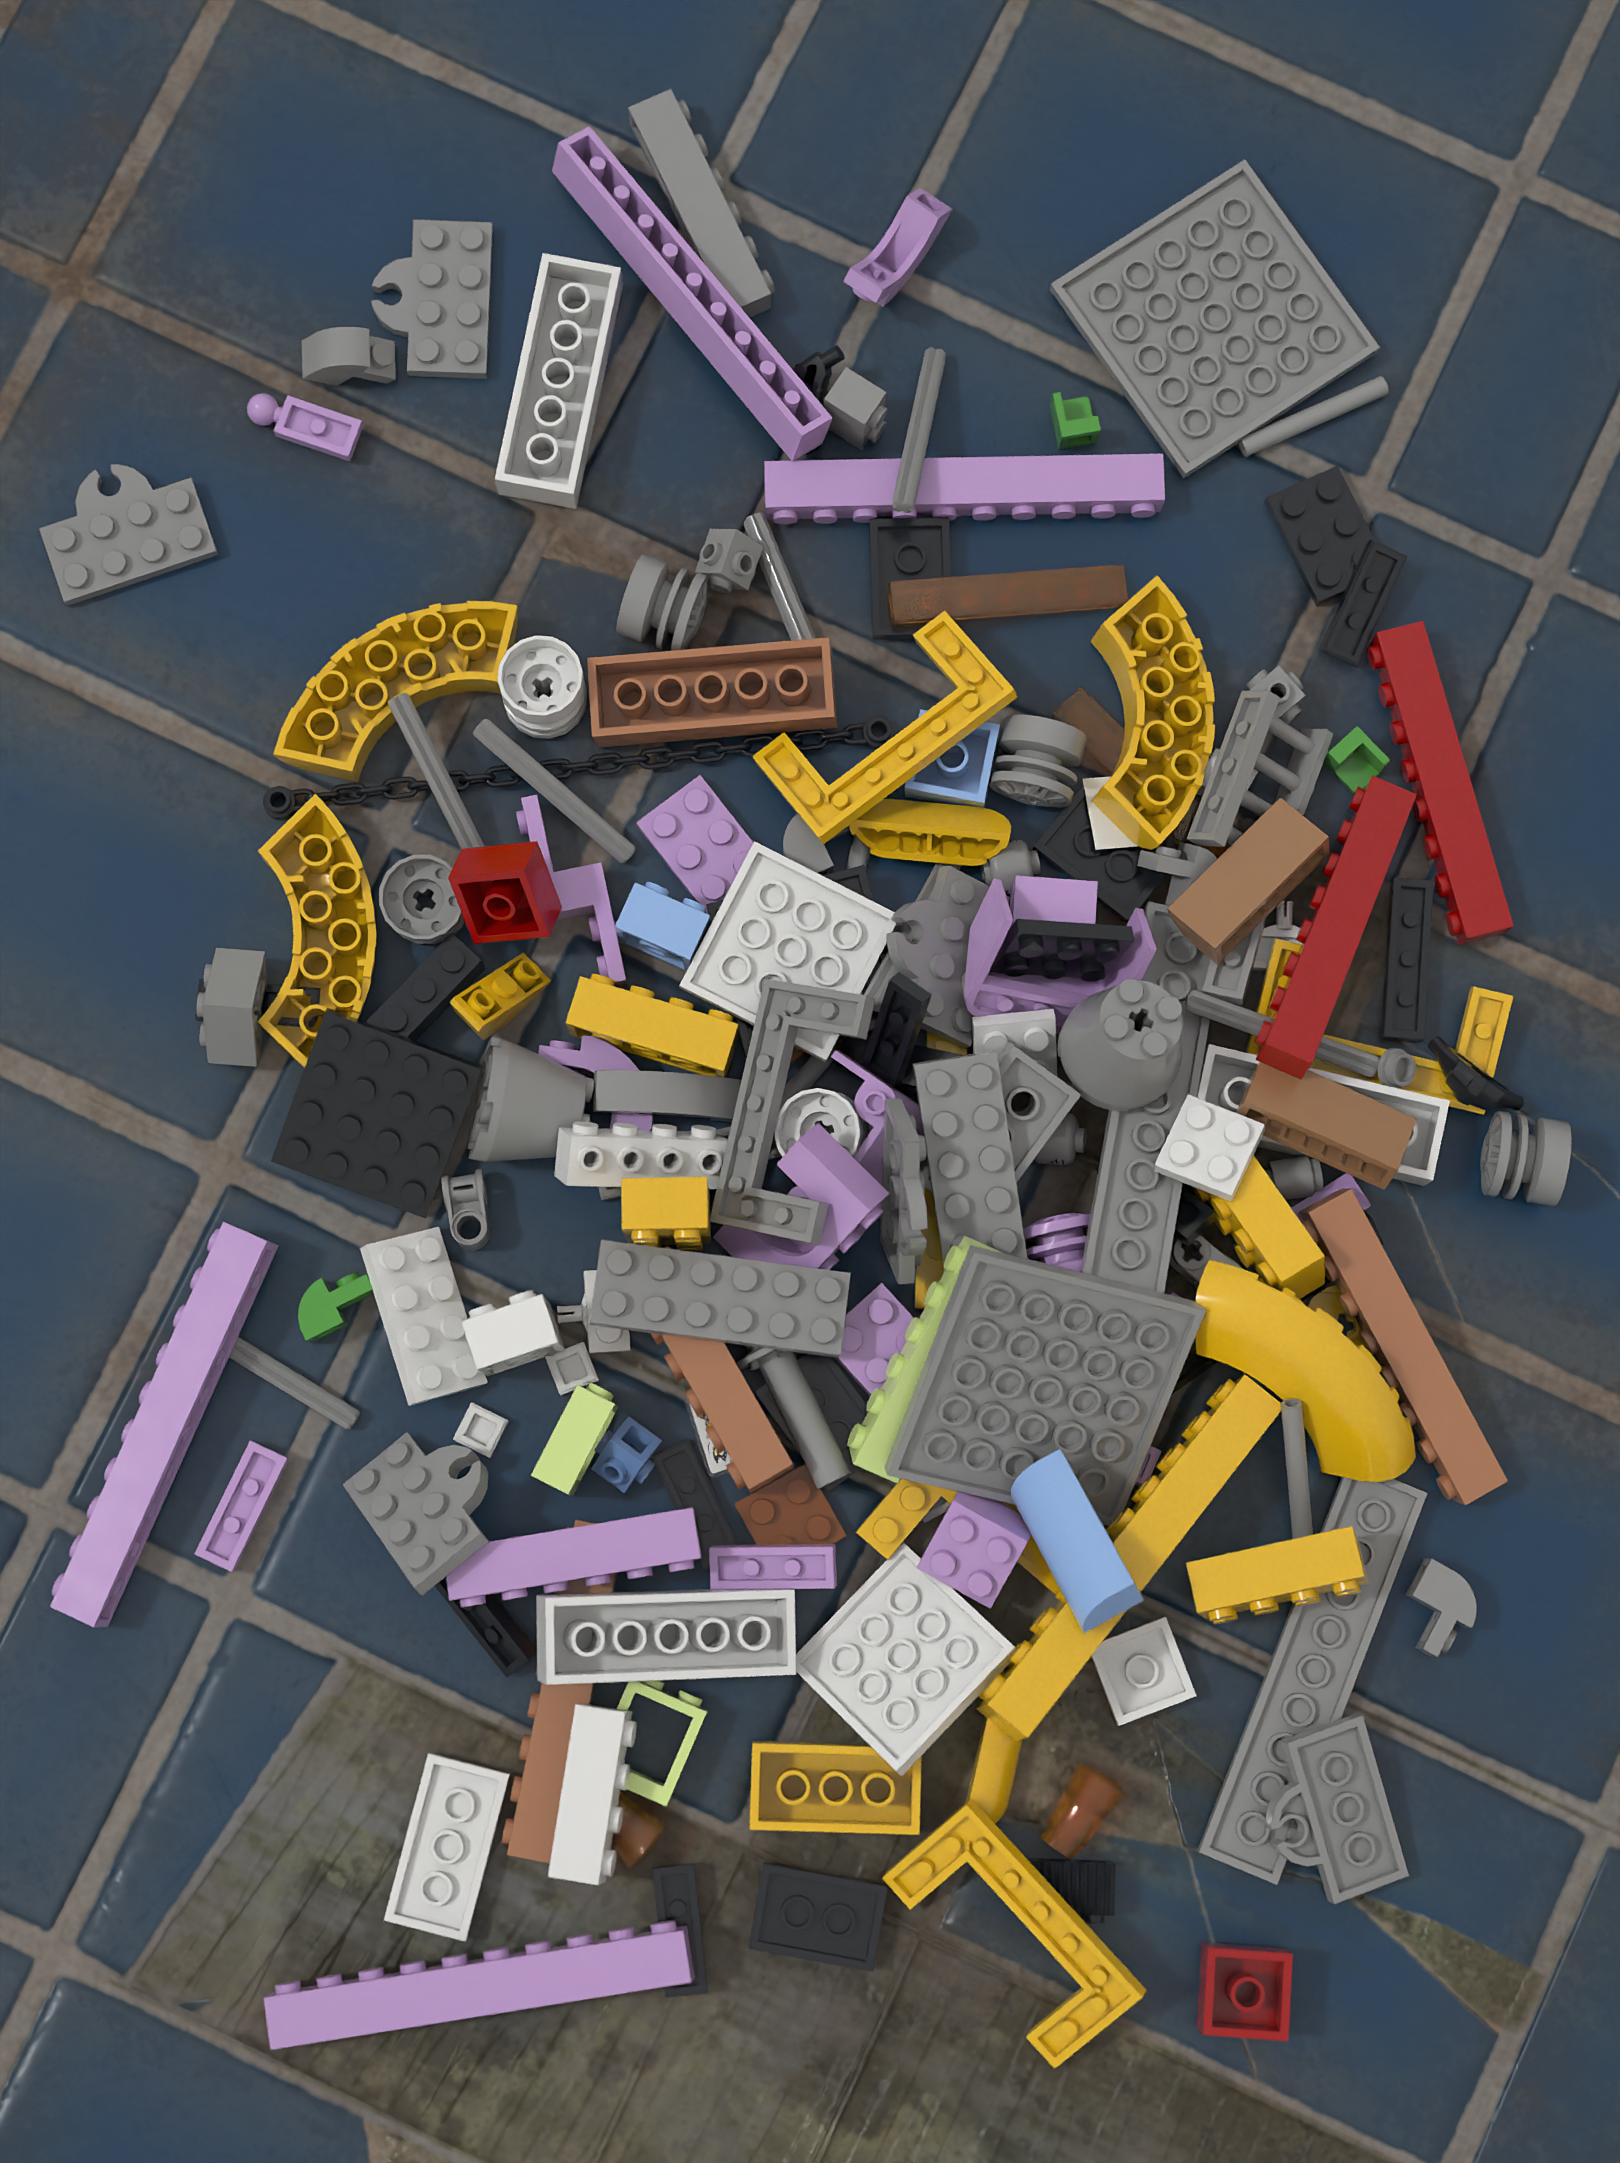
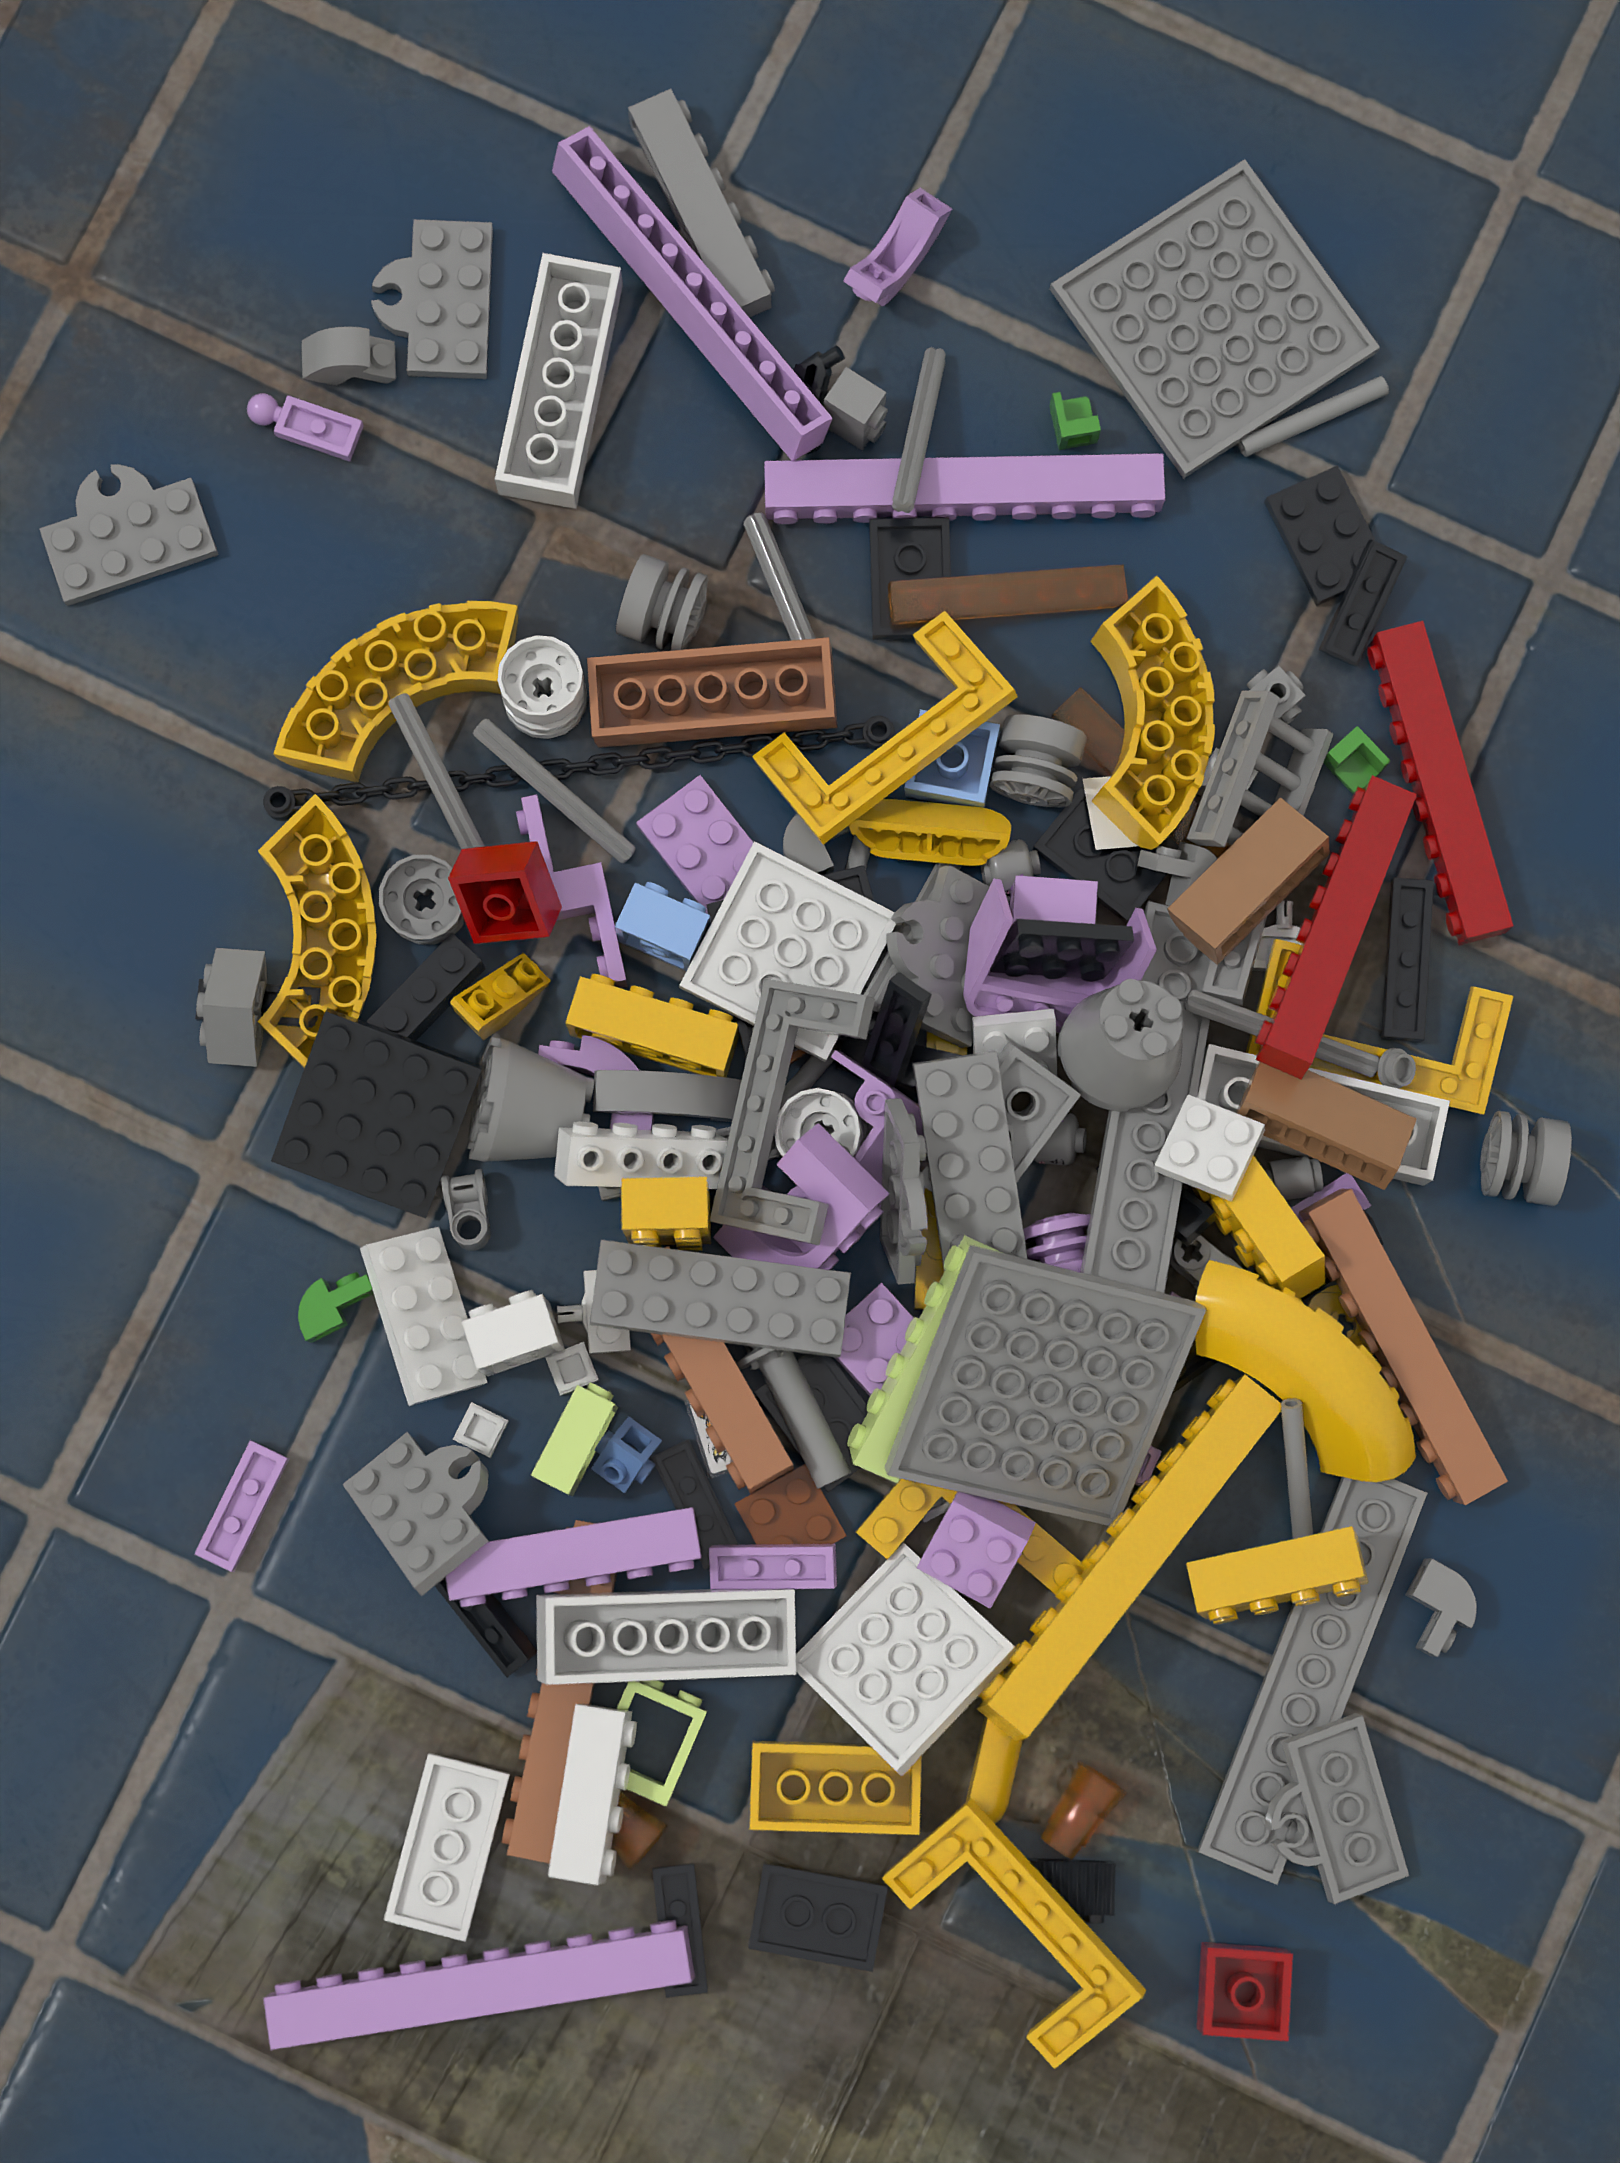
(163, 1425): lavender brick -> none
(294, 1384): light grey axle -> none
(728, 560): light grey brick -> none
(1073, 1541): light blue brick -> none
(1142, 1671): white plate -> none
(1471, 1083): black piece -> none

